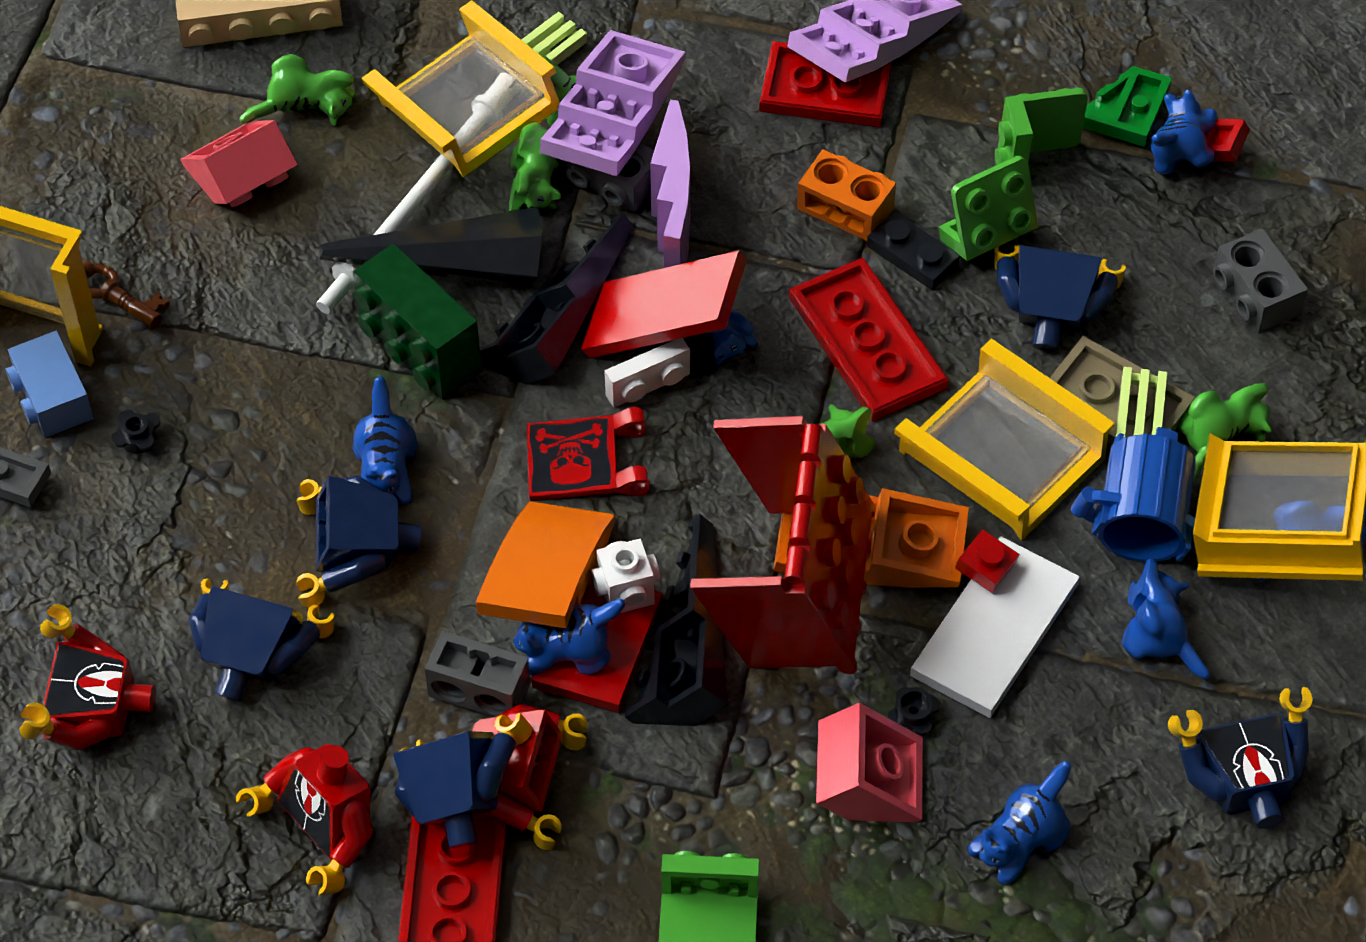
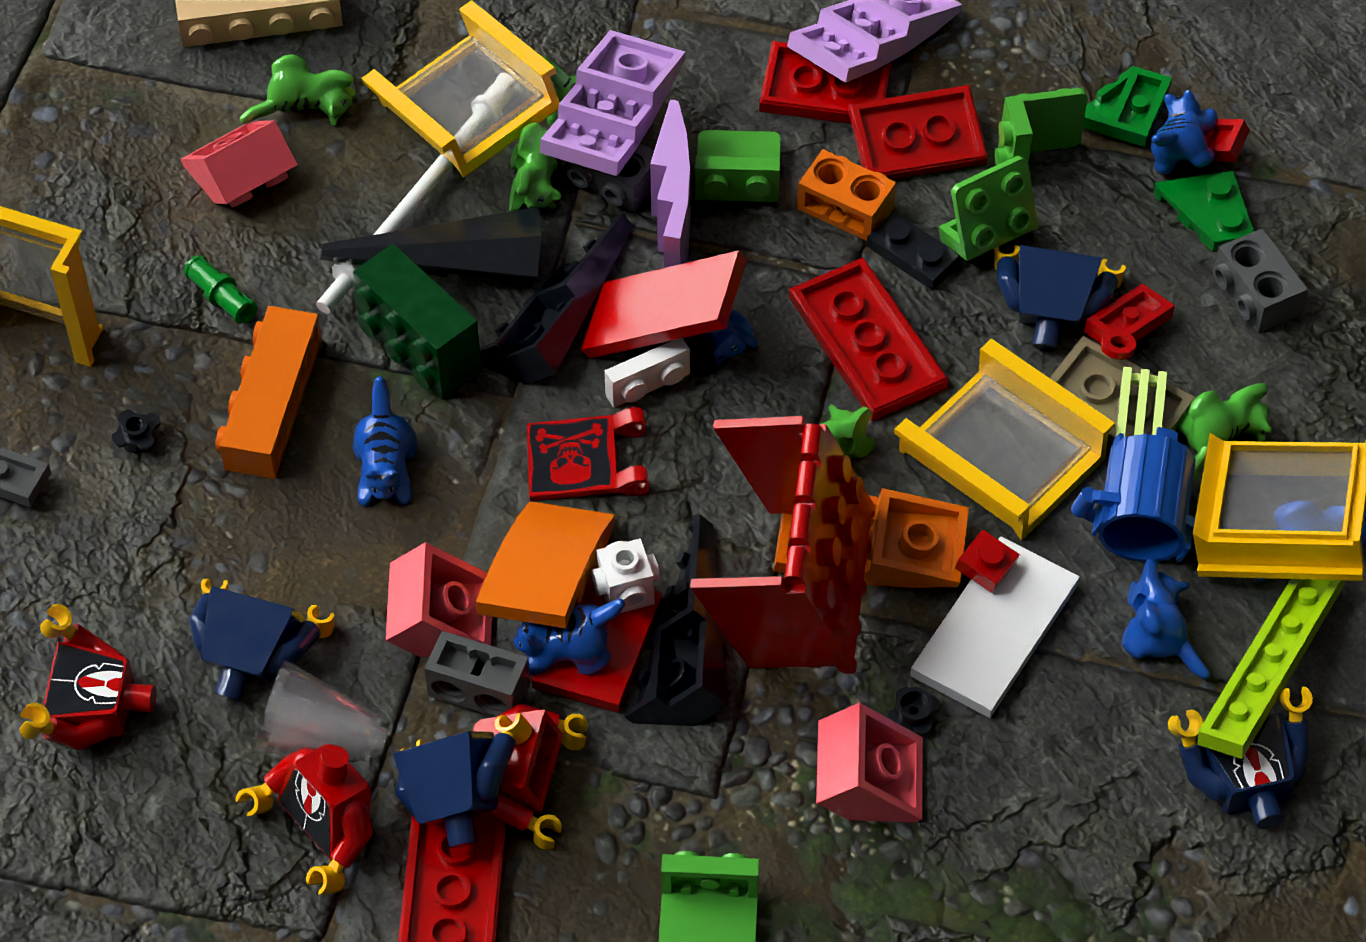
(49, 383): medium blue brick -> none
(112, 292): reddish brown piece -> none
(220, 289): none -> green pin
(269, 392): none -> orange brick
(313, 714): none -> clear cone
(354, 533): dark blue torso -> none
(432, 595): none -> coral slope
(551, 33): yellowish green tile -> none
(737, 166): none -> bright green bracket
(919, 133): none -> red tile
(1029, 820): blue animal -> none
(1128, 321): none -> red hinge
(1208, 206): none -> green wing
(1268, 665): none -> lime plate

